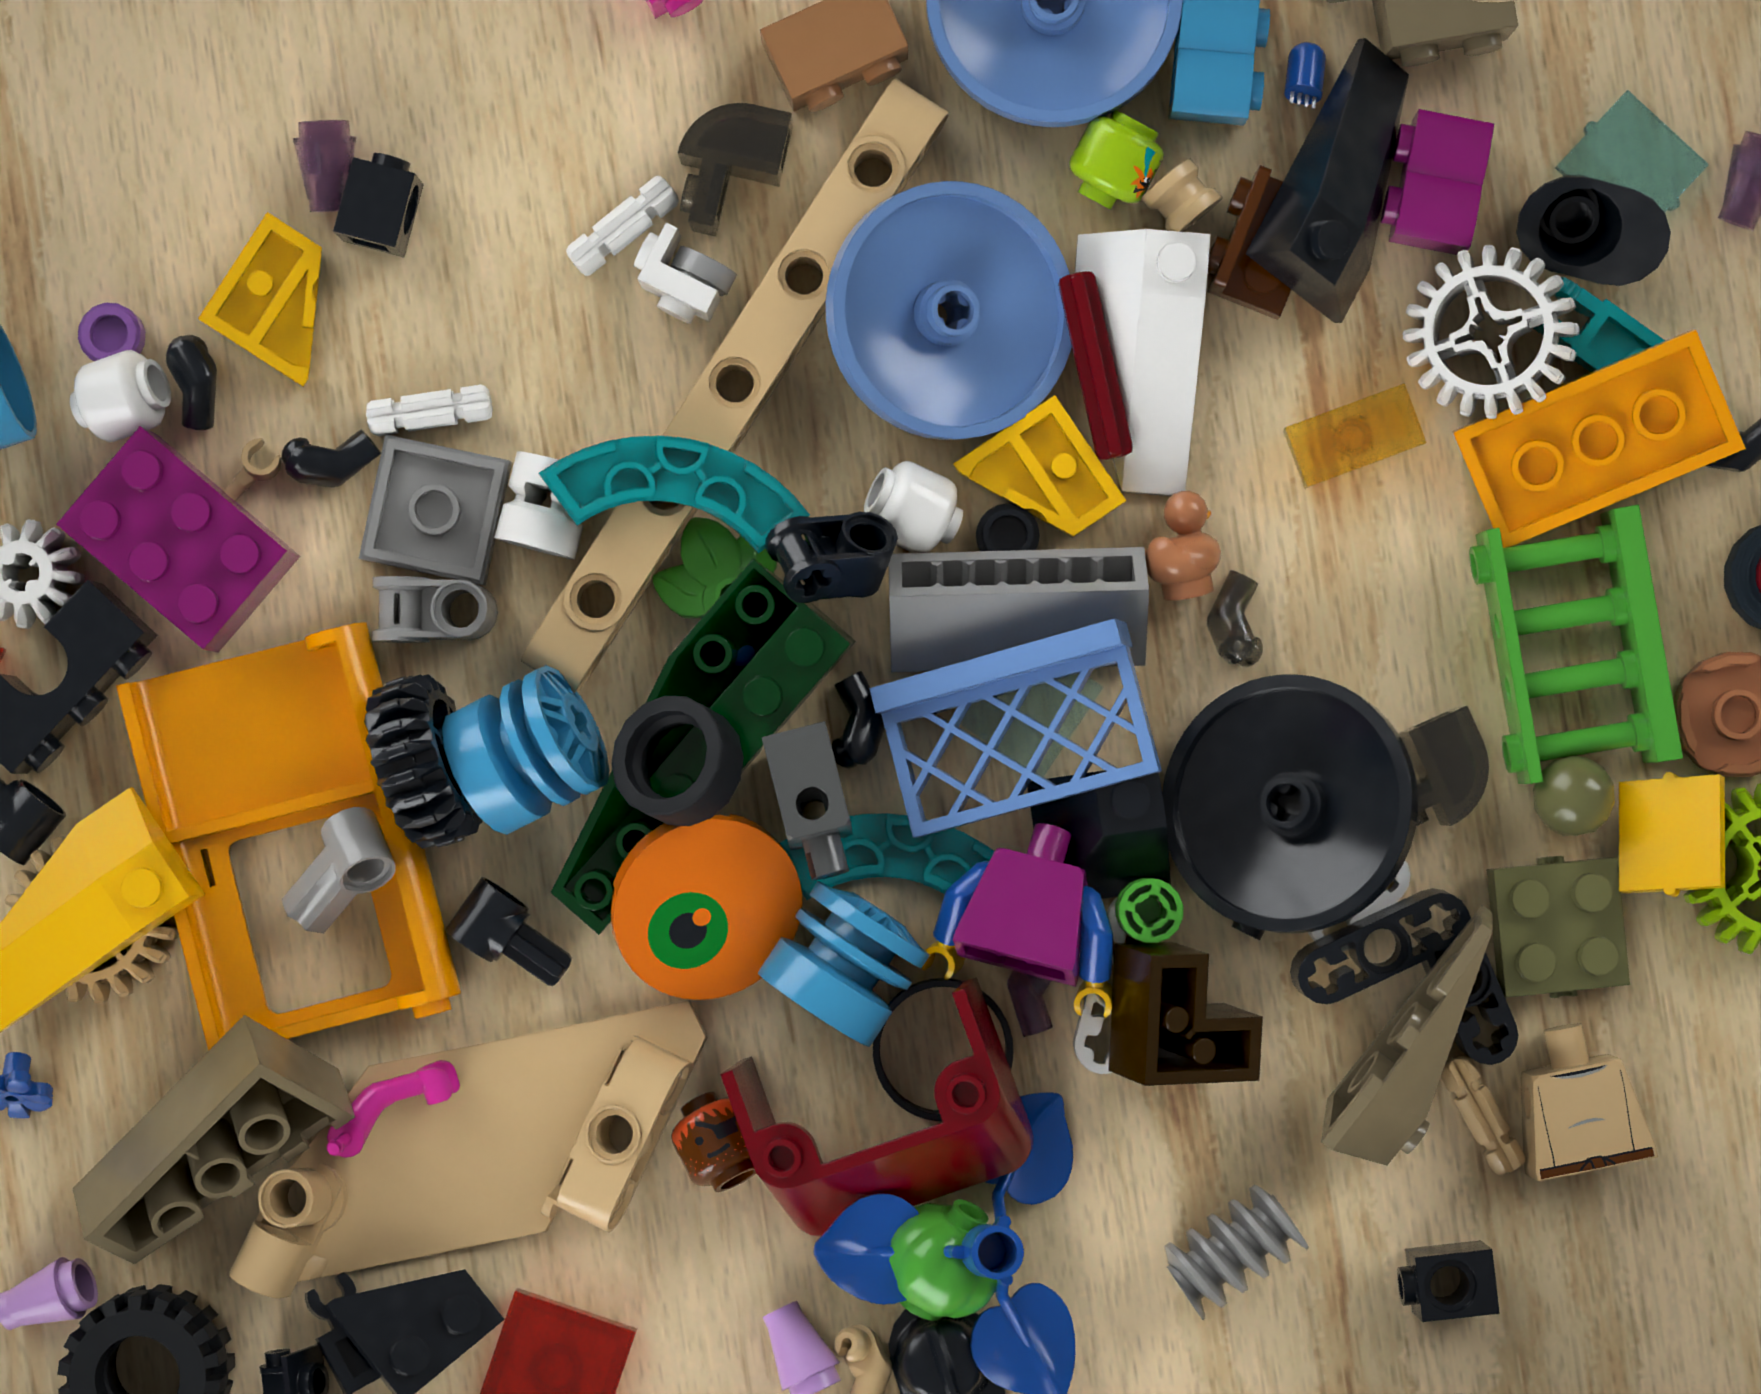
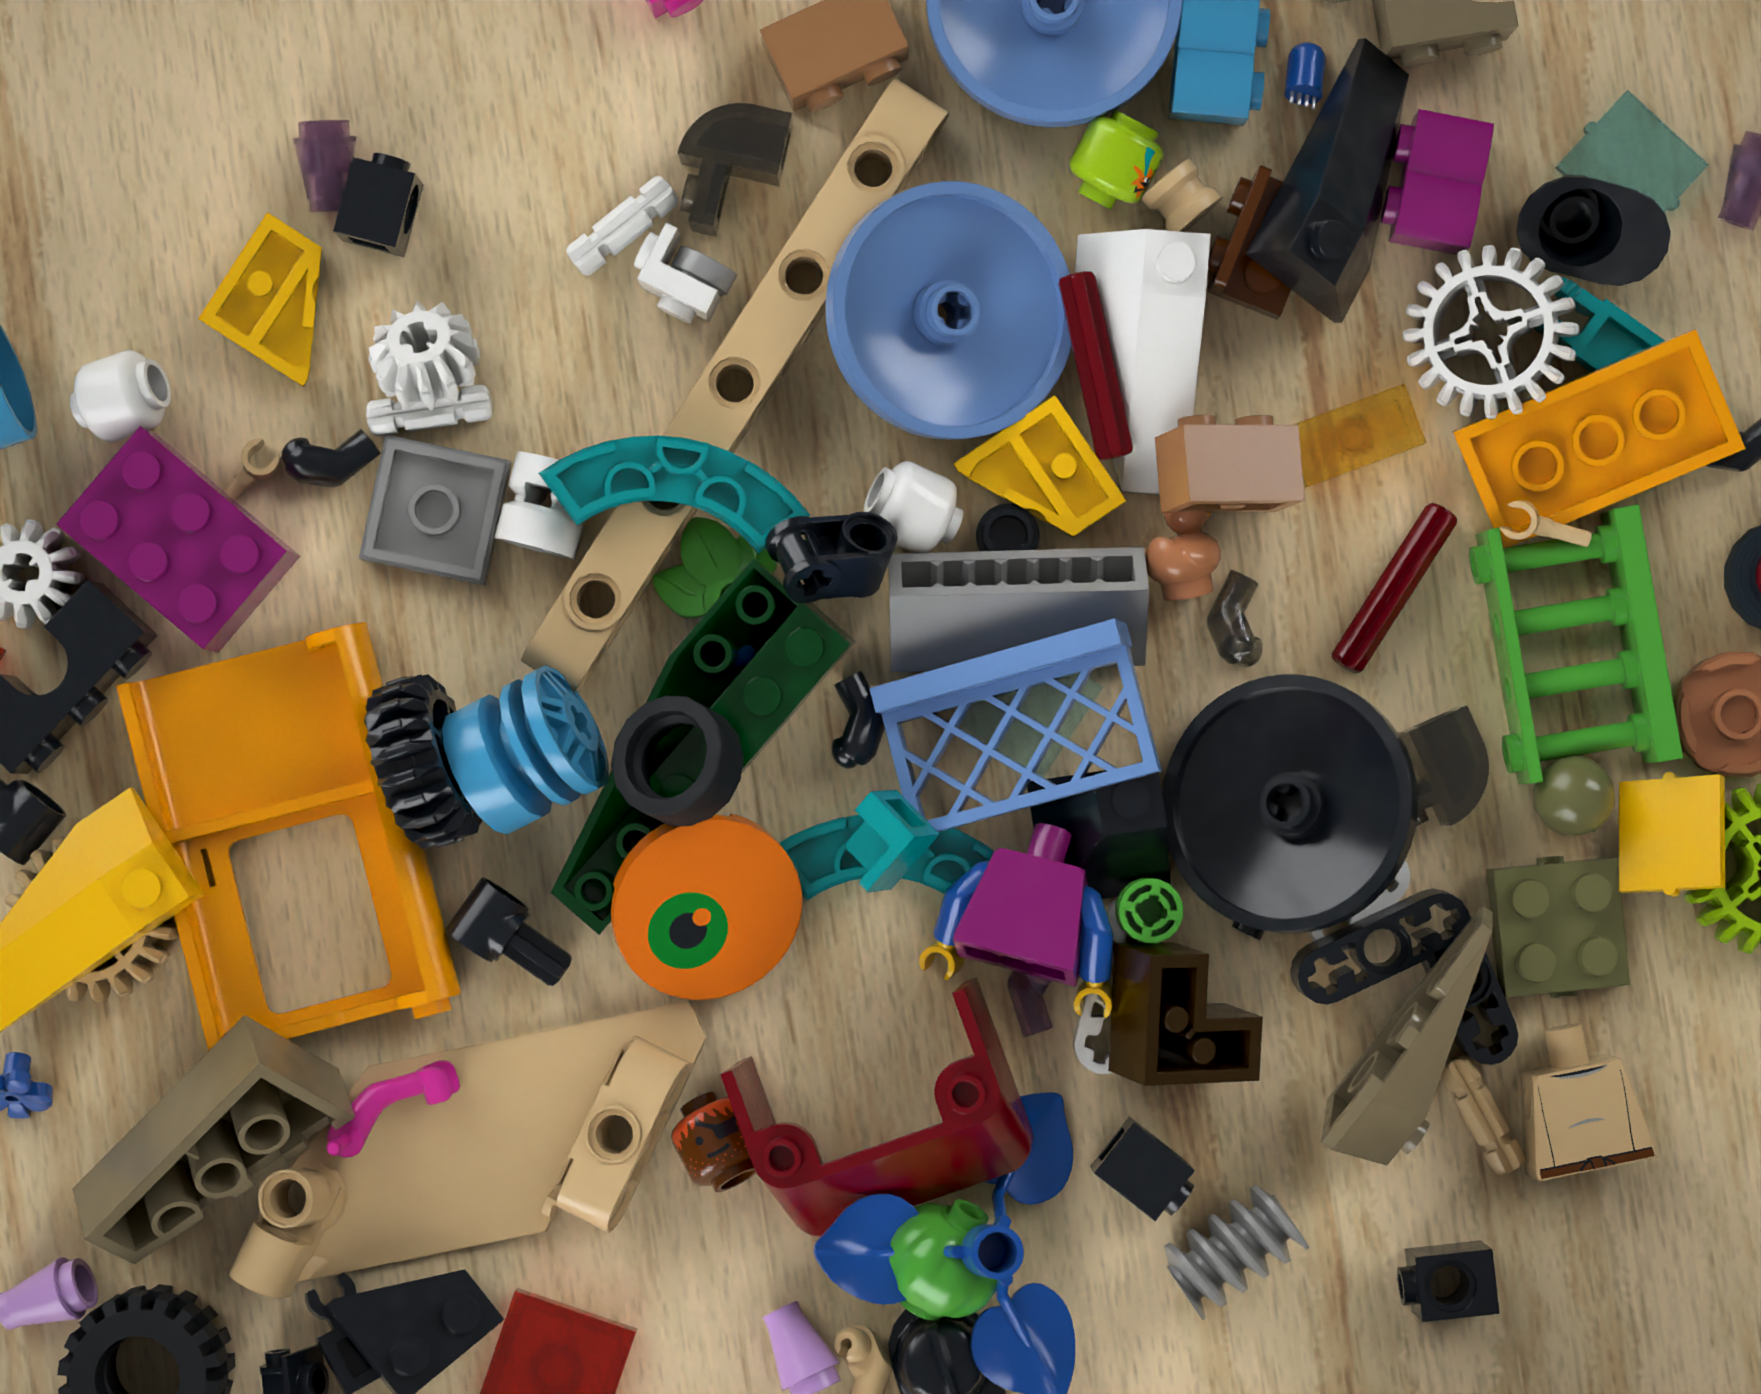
(110, 330): medium lavender tile -> none
(196, 377): black arm -> none
(350, 864): light grey piece -> none
(420, 610): light grey piece -> none
(424, 355): none -> white gear
(803, 773): dark grey torso -> none
(843, 963): dark azure wheel -> none
(888, 839): none -> teal panel
(897, 1000): black tyre -> none
(1144, 1170): none -> black brick
(1229, 466): none -> medium nougat brick
(1394, 588): none -> dark red axle
(1546, 527): none -> tan hand

